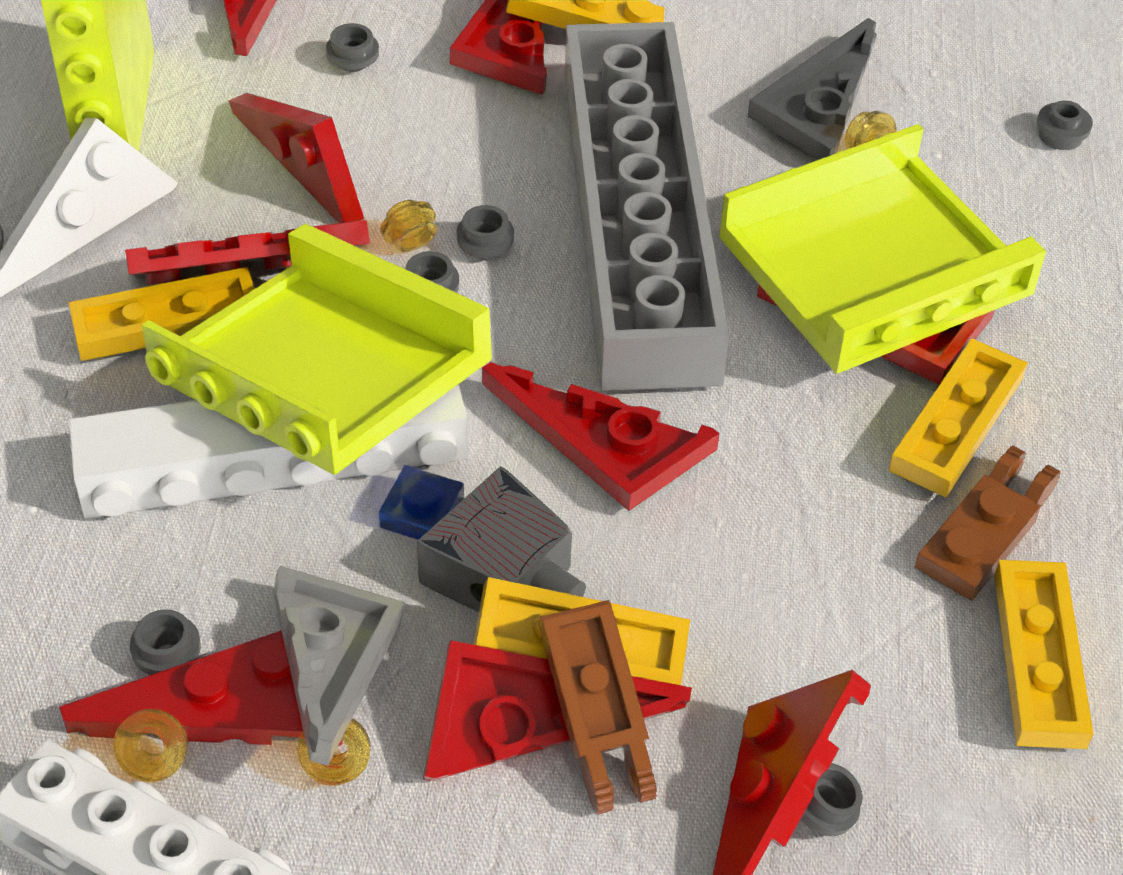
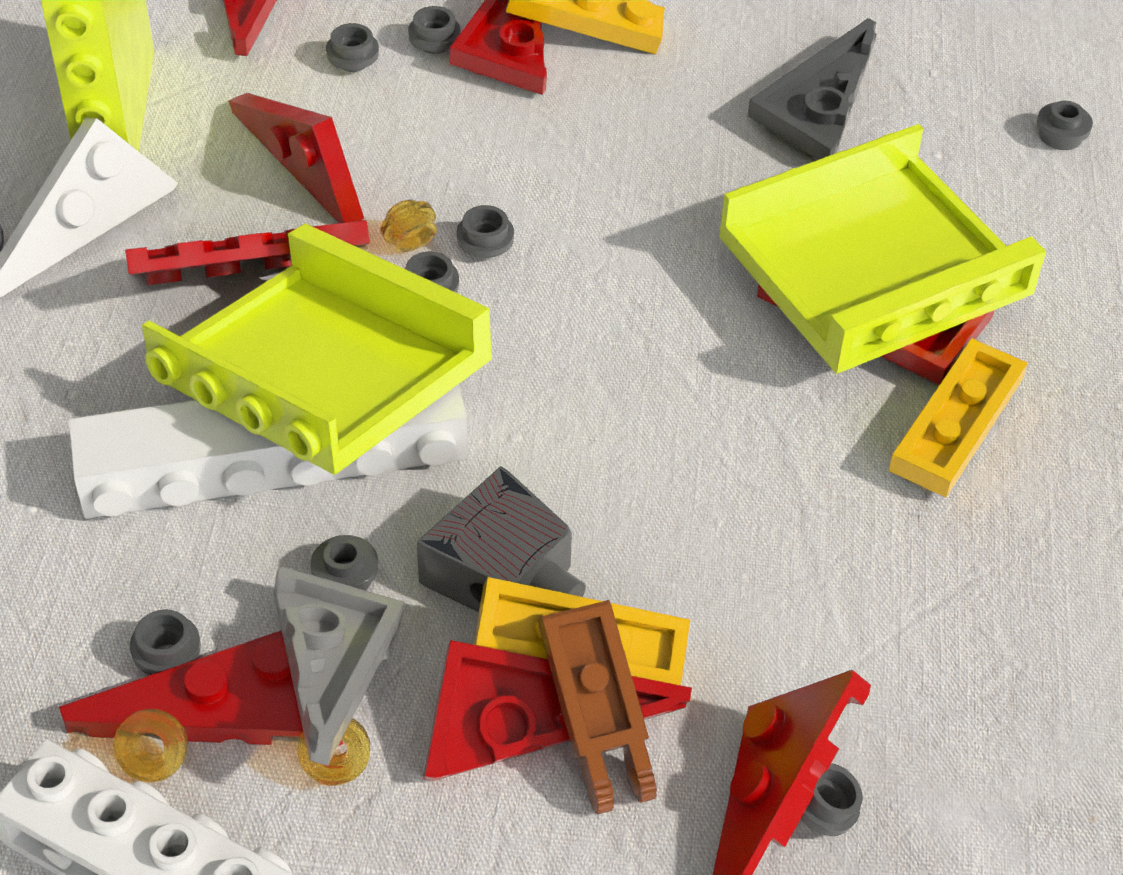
(115, 320): yellow plate -> none
(346, 548): none -> dark grey plate
(418, 502): clear blue plate -> none
(433, 29): none -> dark grey plate
(610, 441): red wing -> none
(643, 210): light grey brick -> none
(868, 127): clear yellow plate -> none
(985, 526): dark orange hinge -> none
(1042, 655): yellow plate -> none

